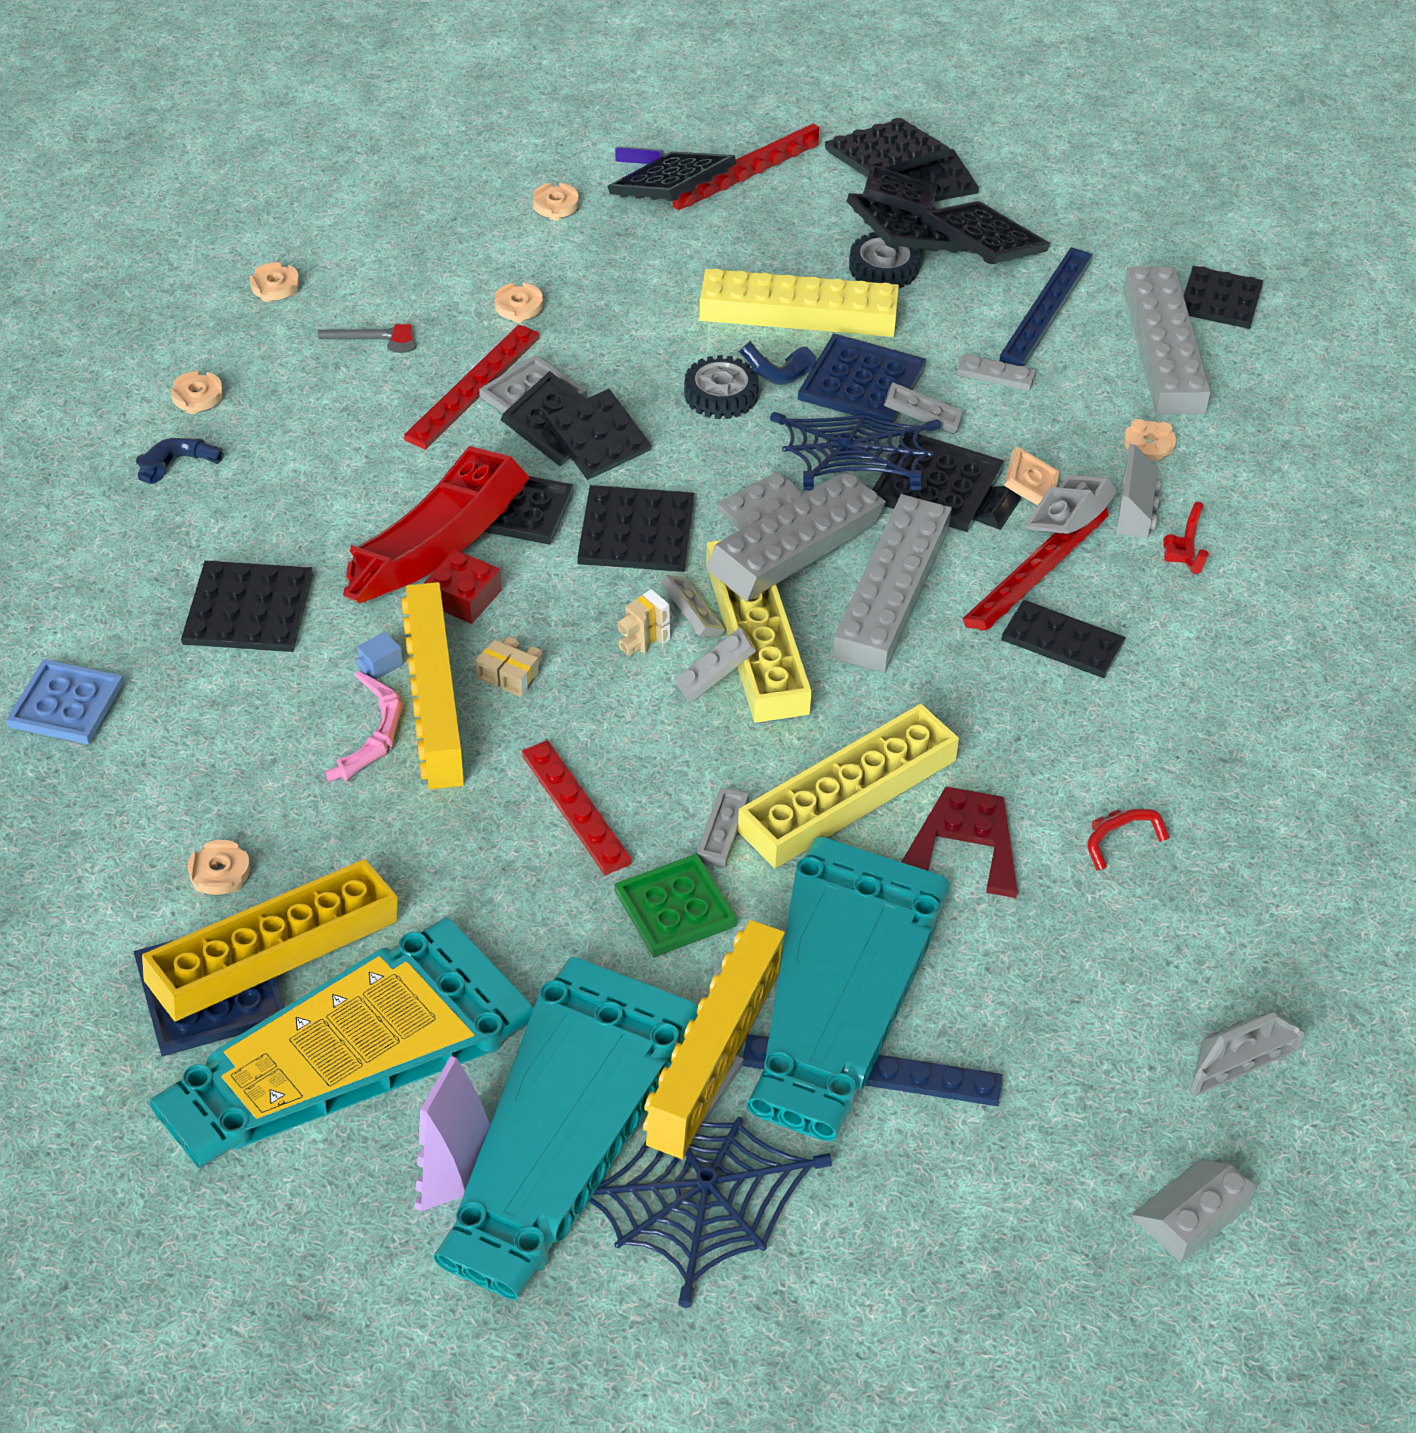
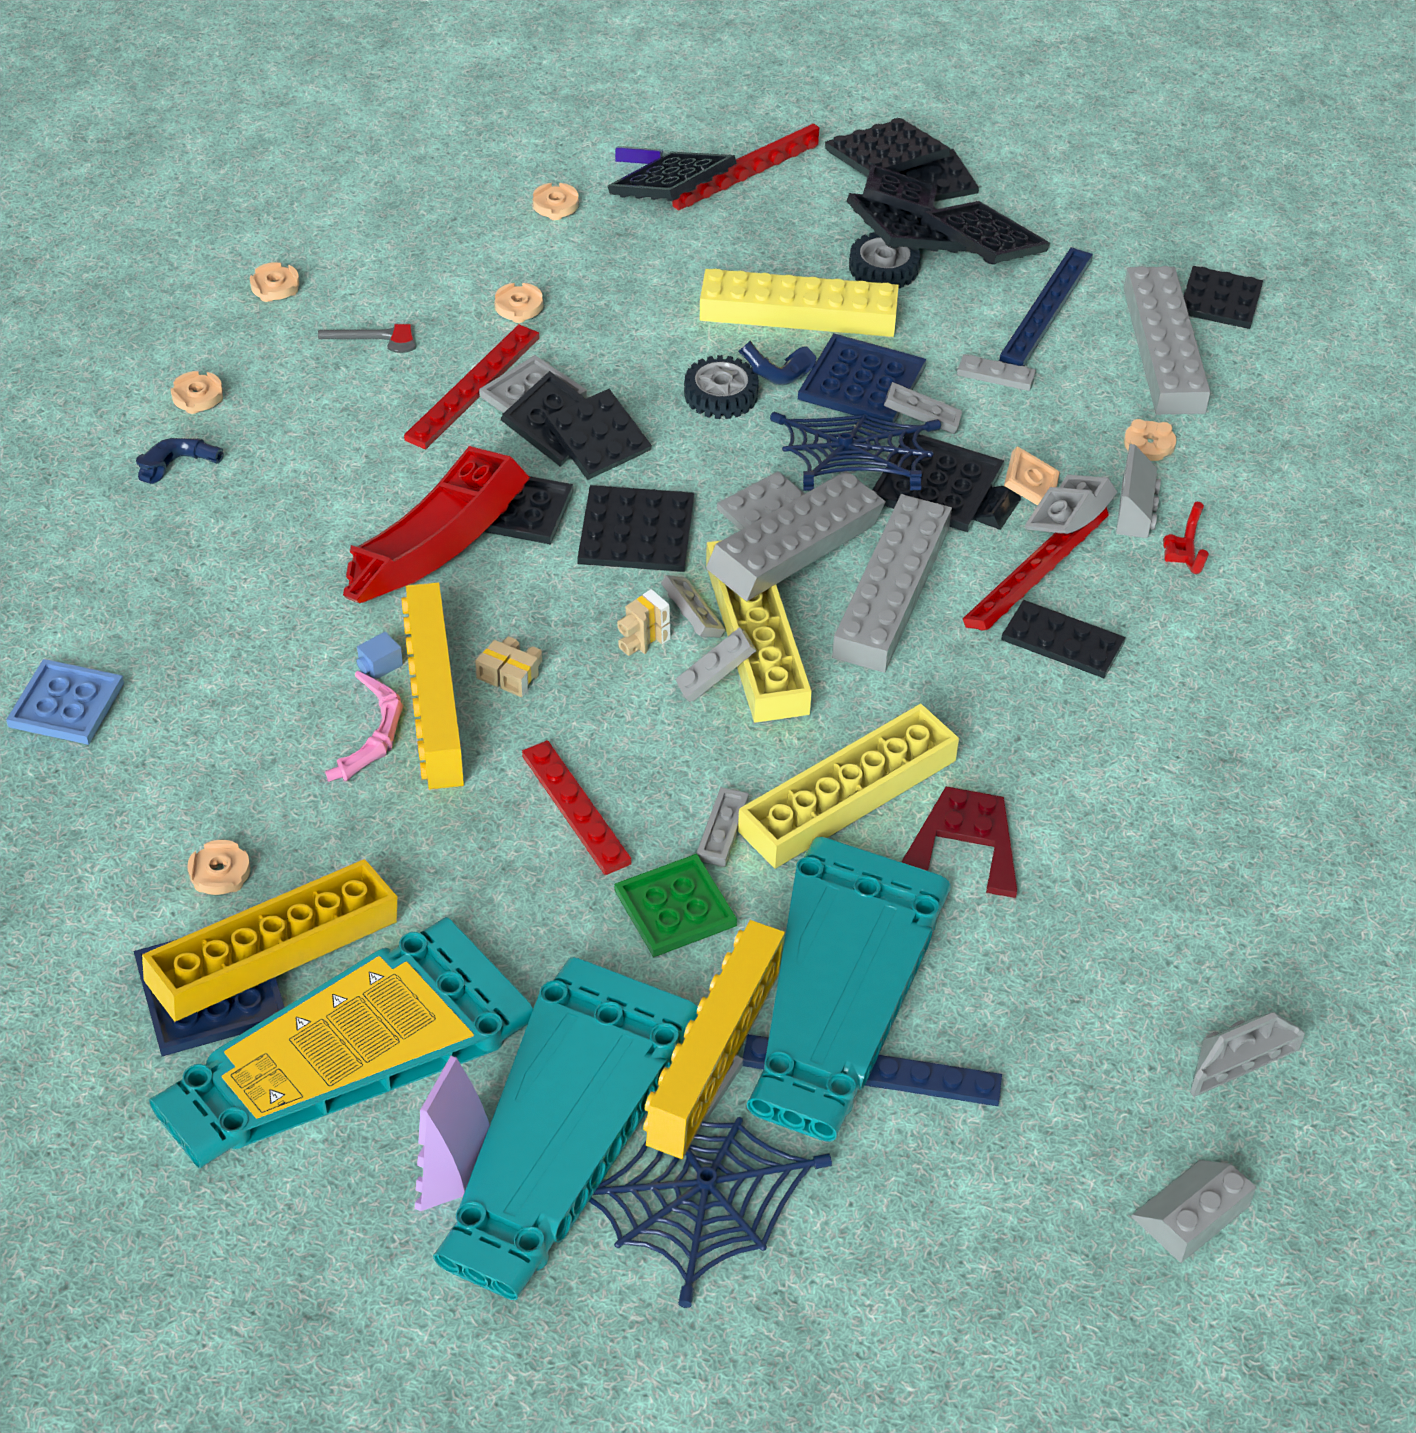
(247, 606): black plate -> none
(466, 585): red brick -> none
(1117, 819): red piece -> none

